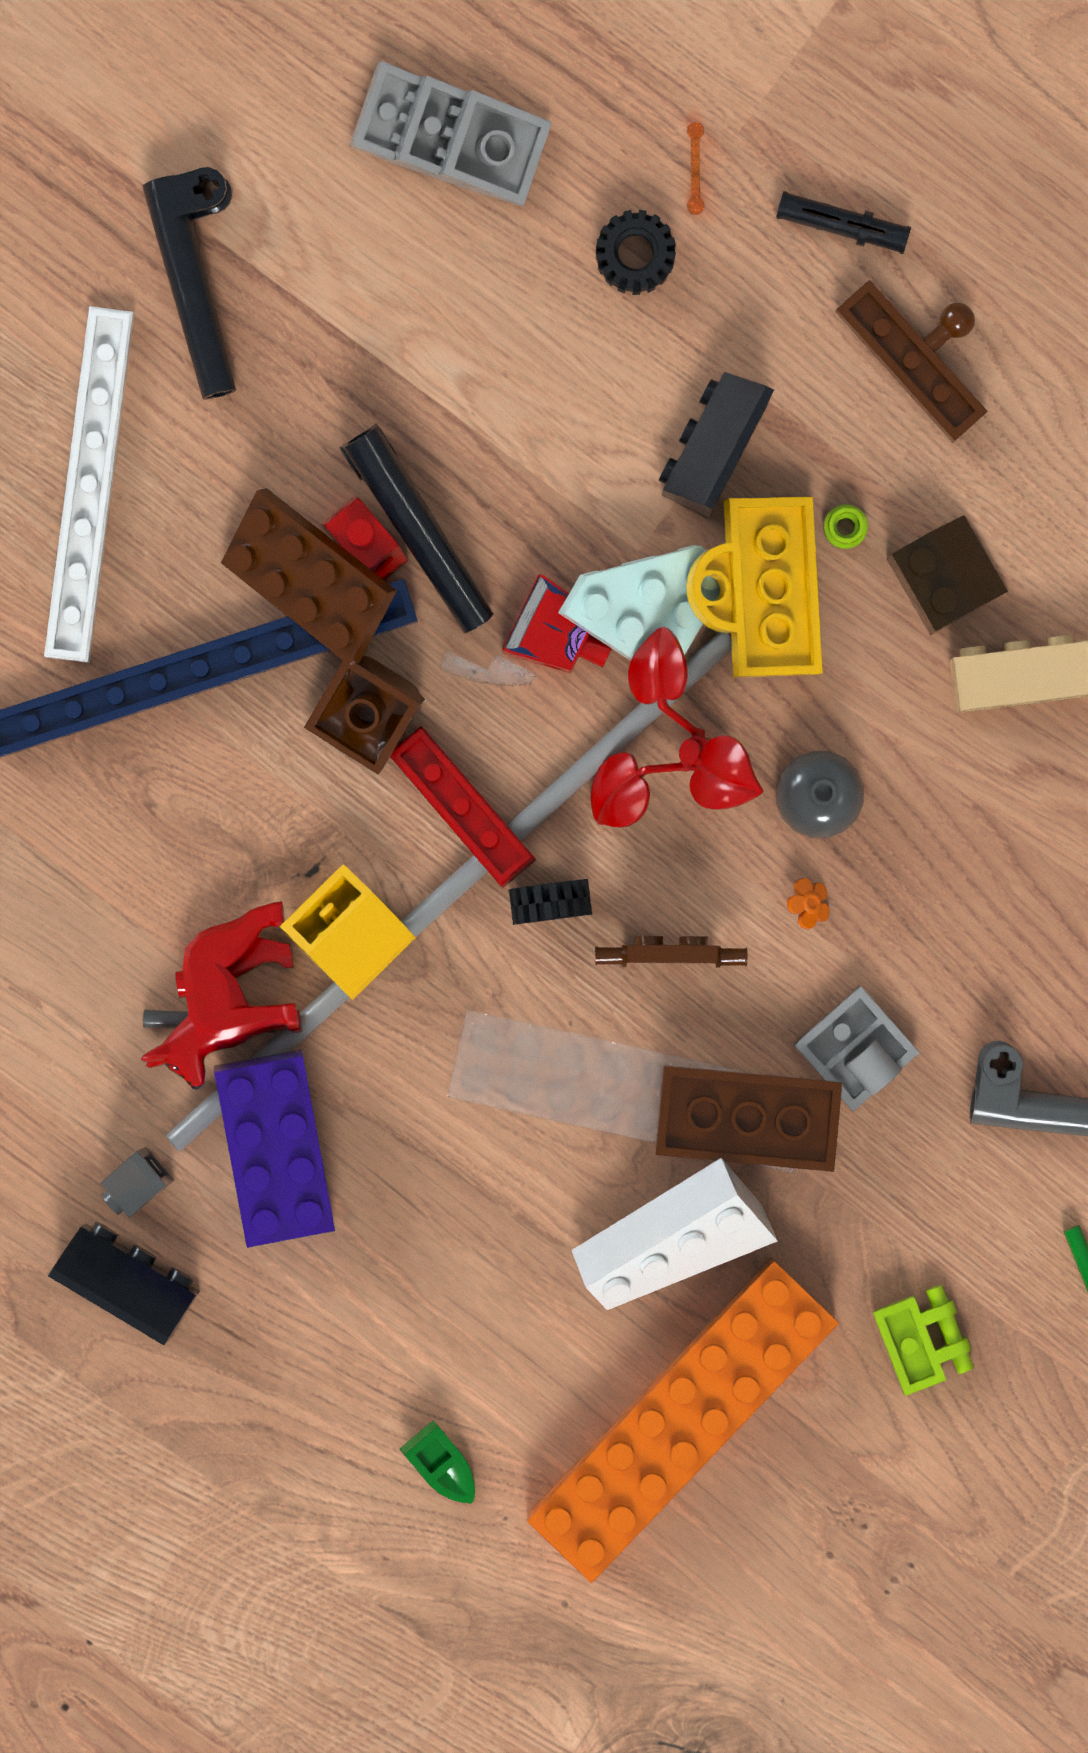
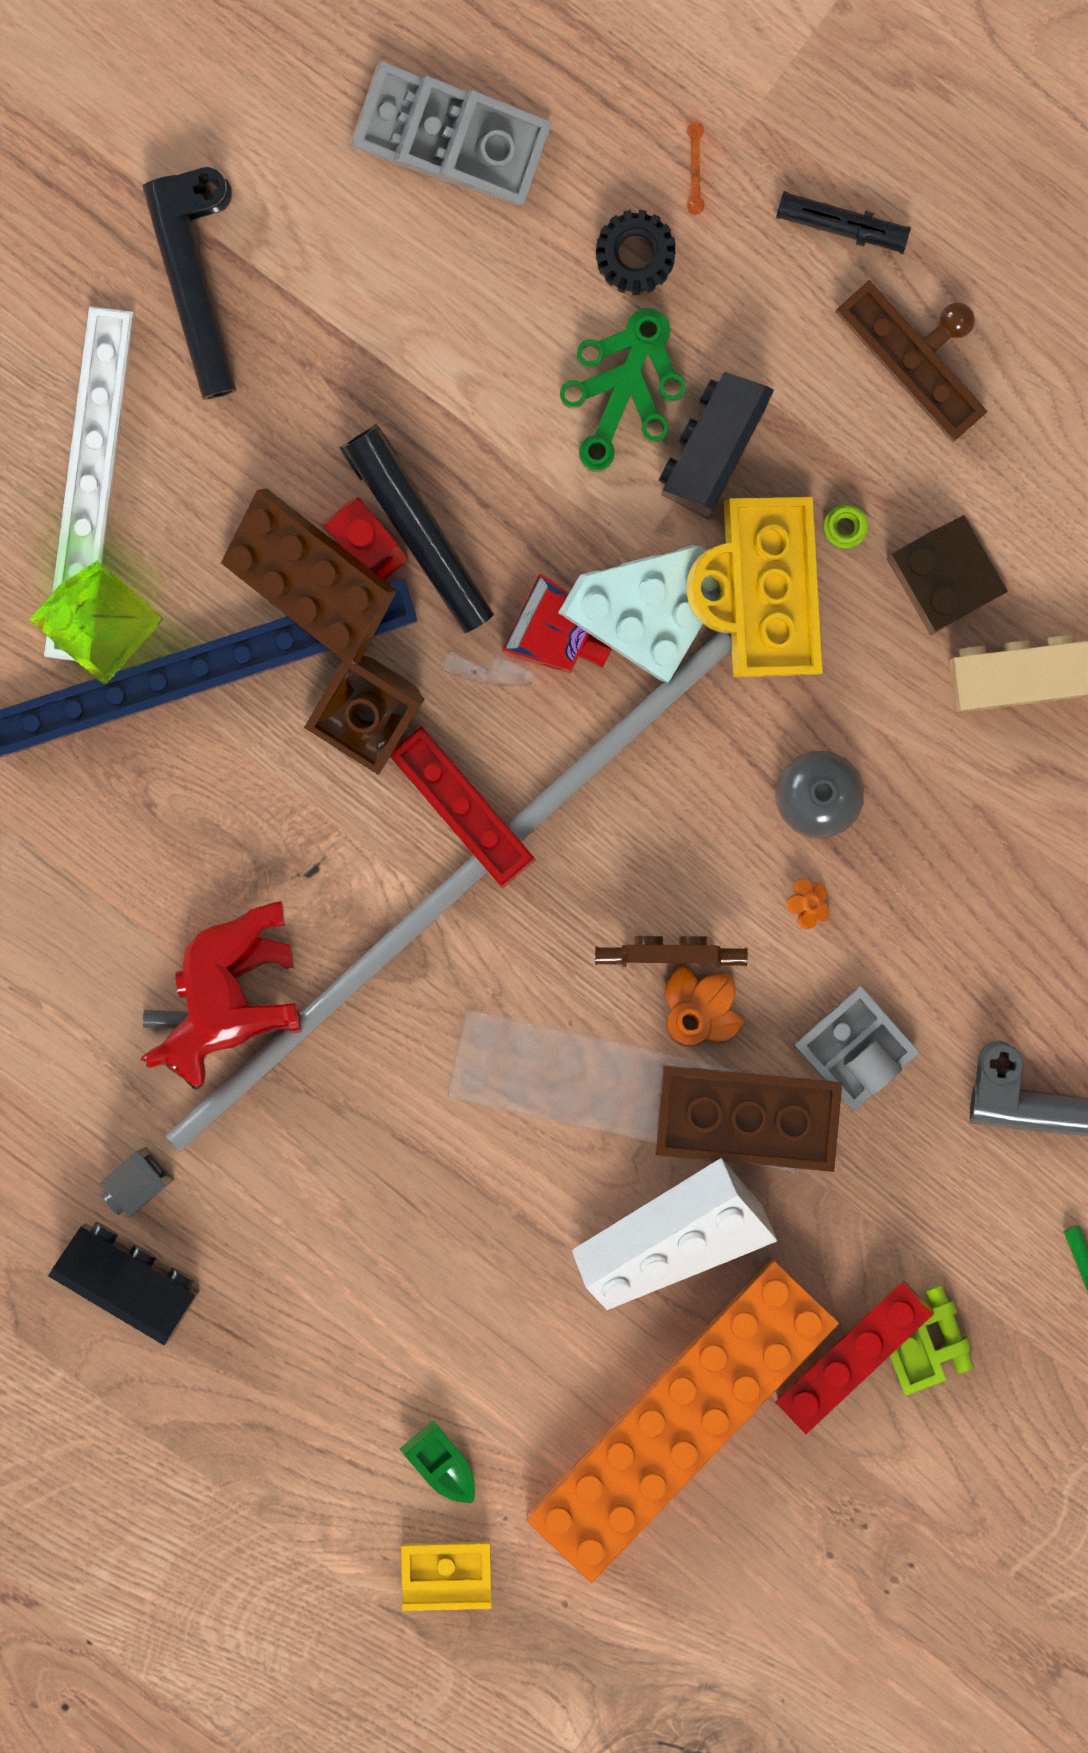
(96, 620): none -> clear neon green slope
(274, 1148): dark purple brick -> none
(347, 932): yellow slope -> none
(446, 1576): none -> yellow plate
(550, 901): black tyre -> none
(626, 381): none -> green plant
(706, 1003): none -> orange plate
(720, 764): red plant -> none
(855, 1357): none -> red plate

